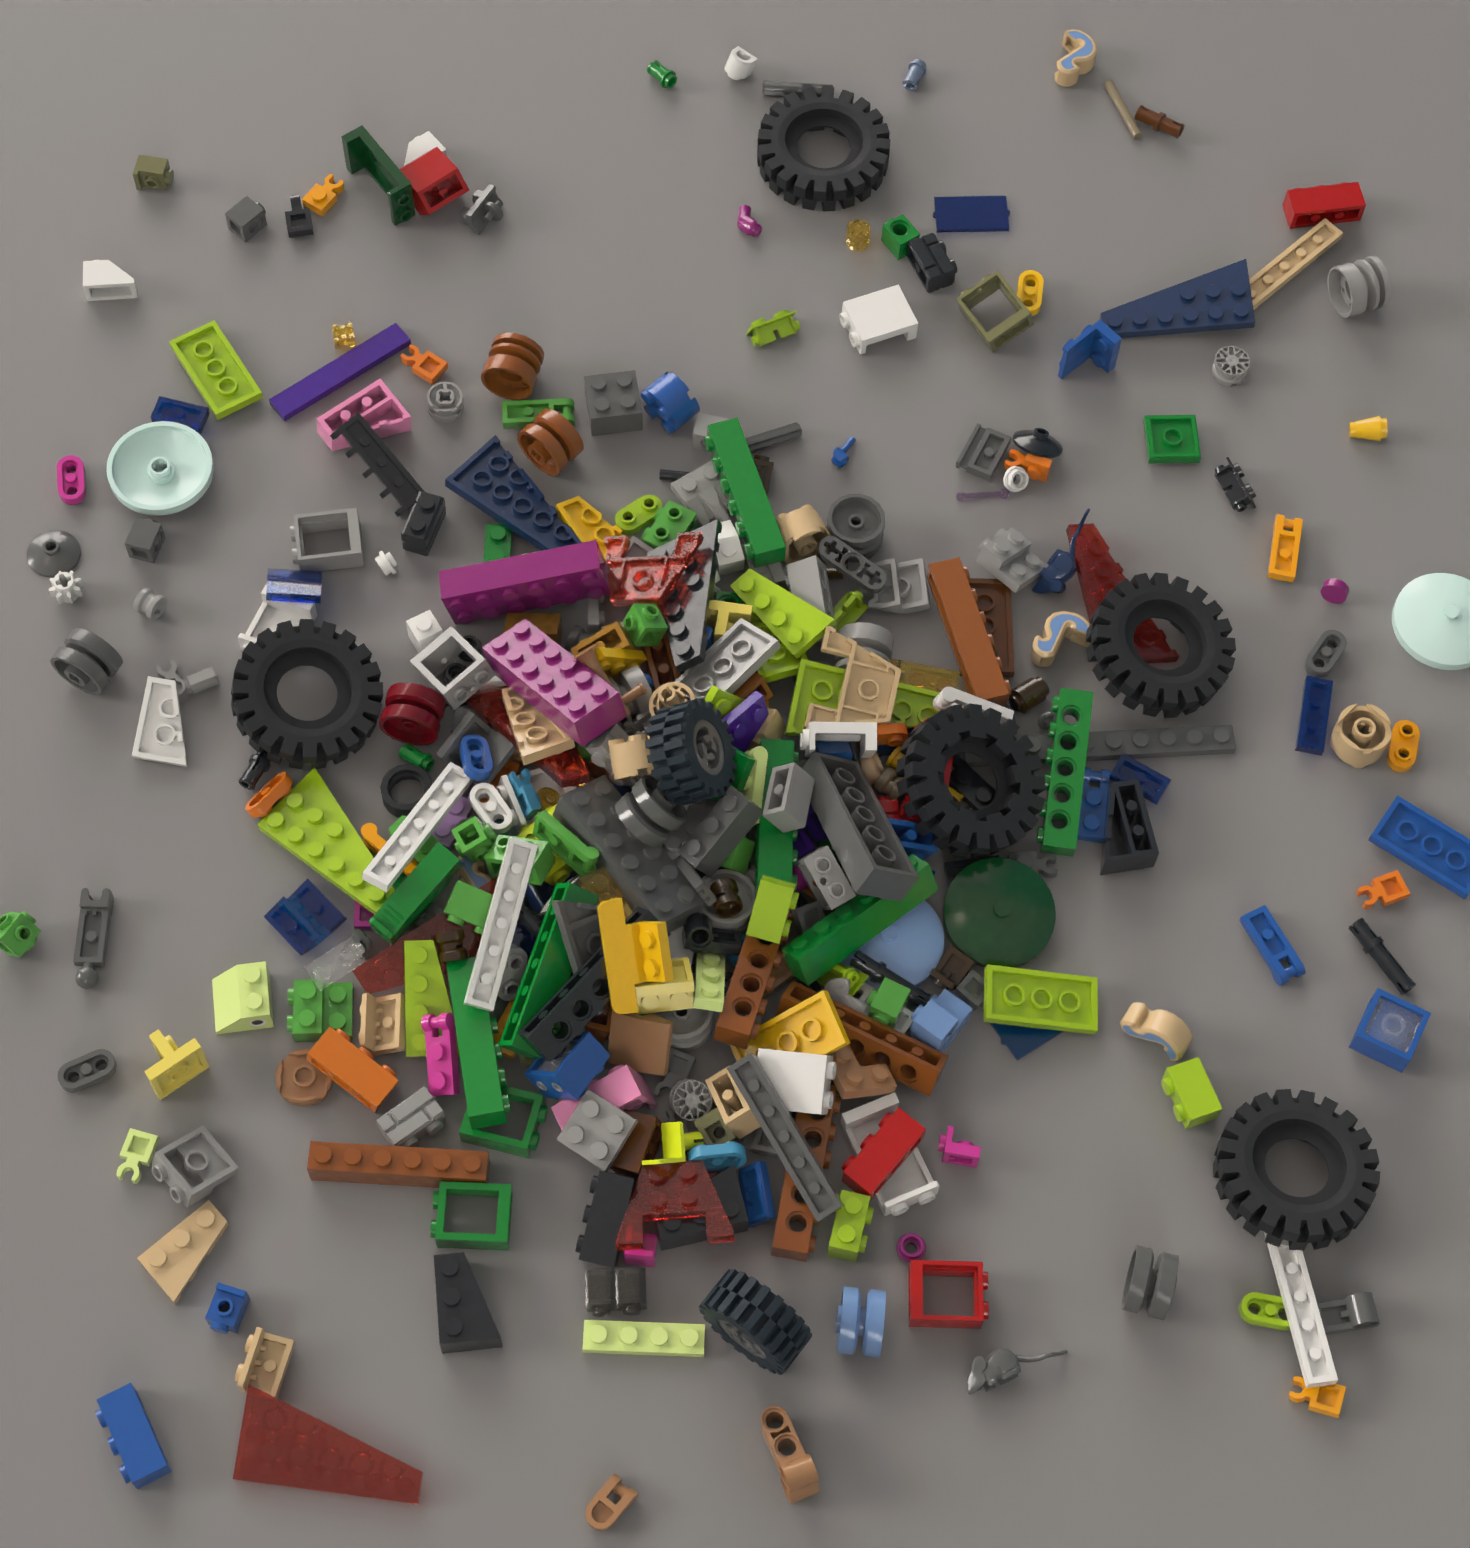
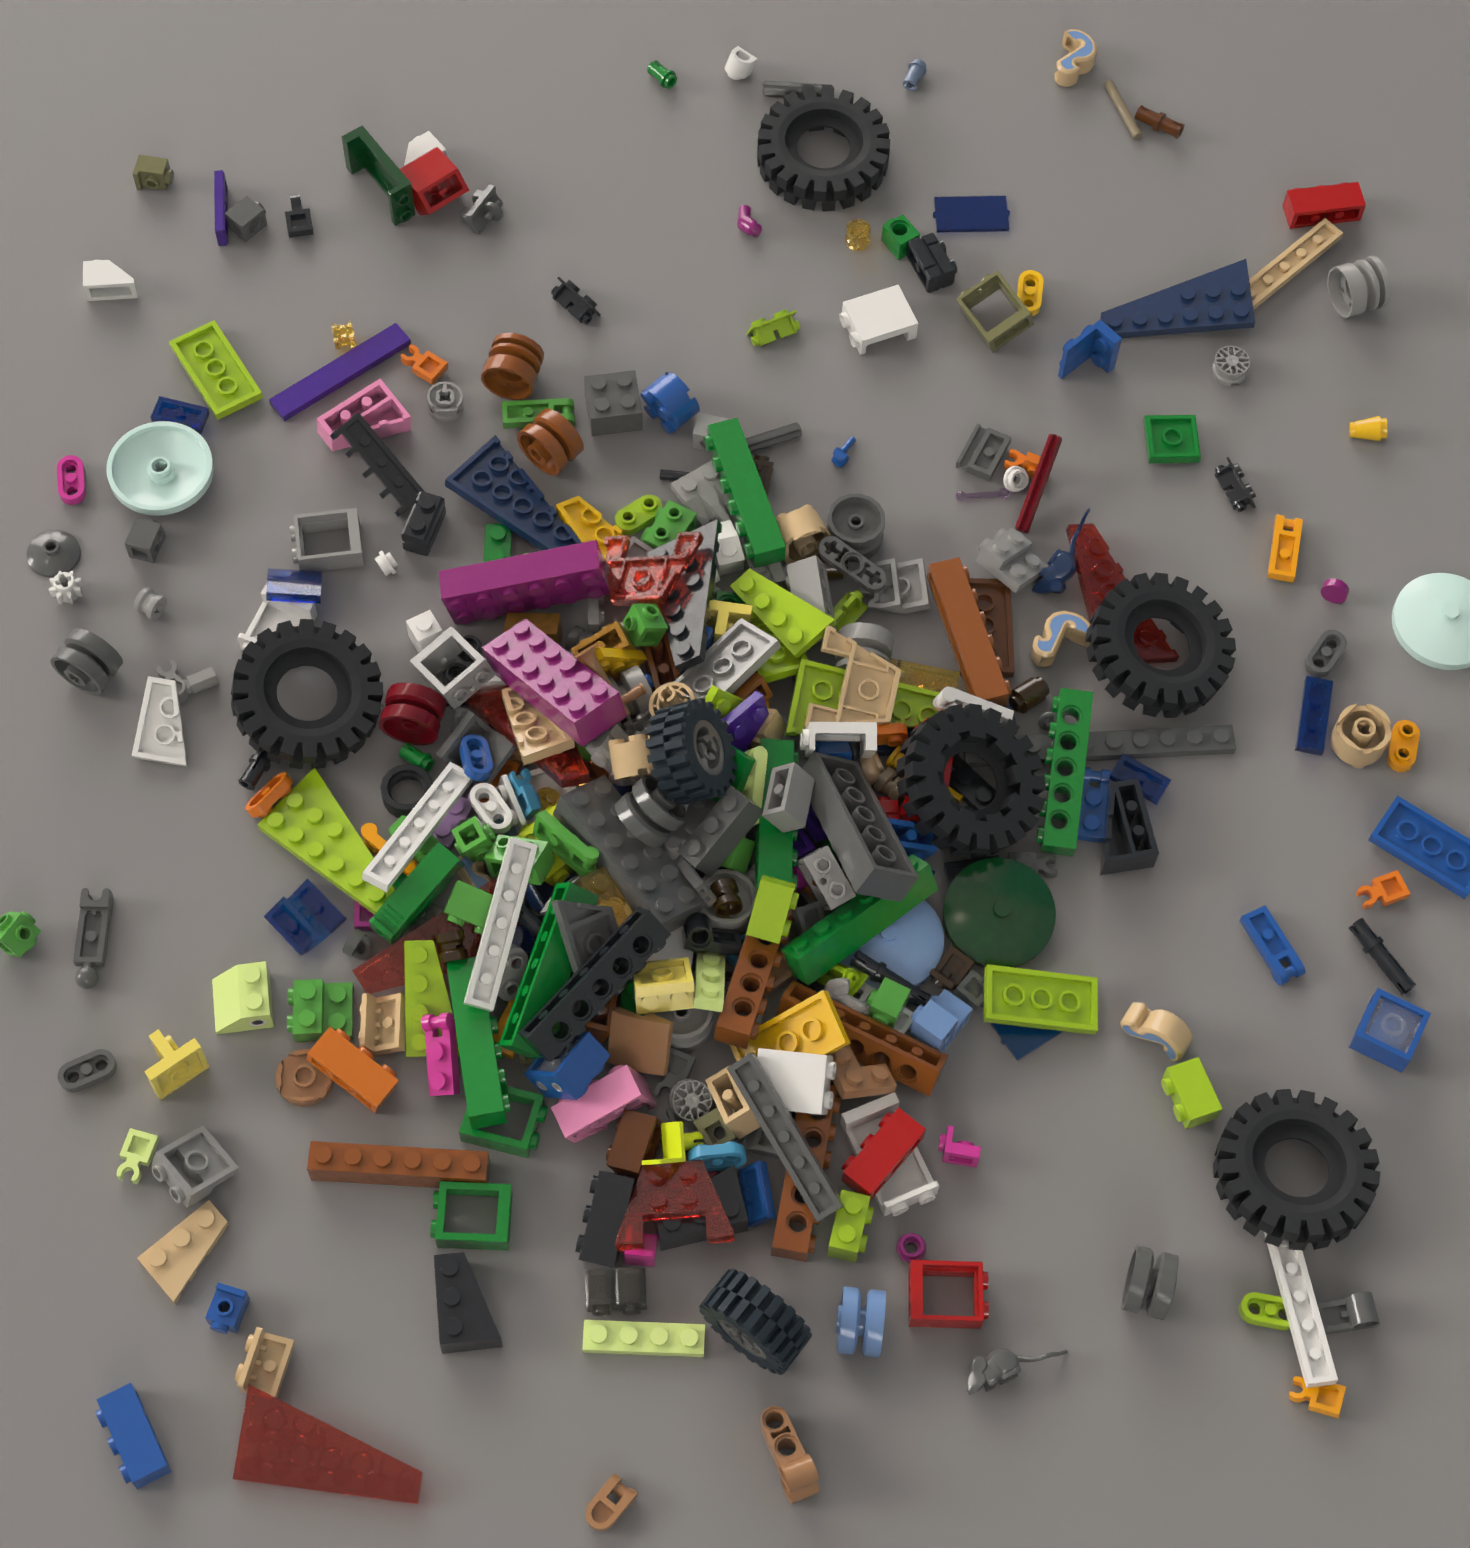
(221, 207): none -> dark purple tile
(323, 197): light orange plate -> none
(335, 963): clear hinge -> none
(412, 1120): light grey brick -> none
(583, 306): none -> black hinge
(597, 1130): light grey plate -> none
(632, 954): yellow plate -> none
(1037, 443): black dish -> none
(1038, 483): none -> dark red axle

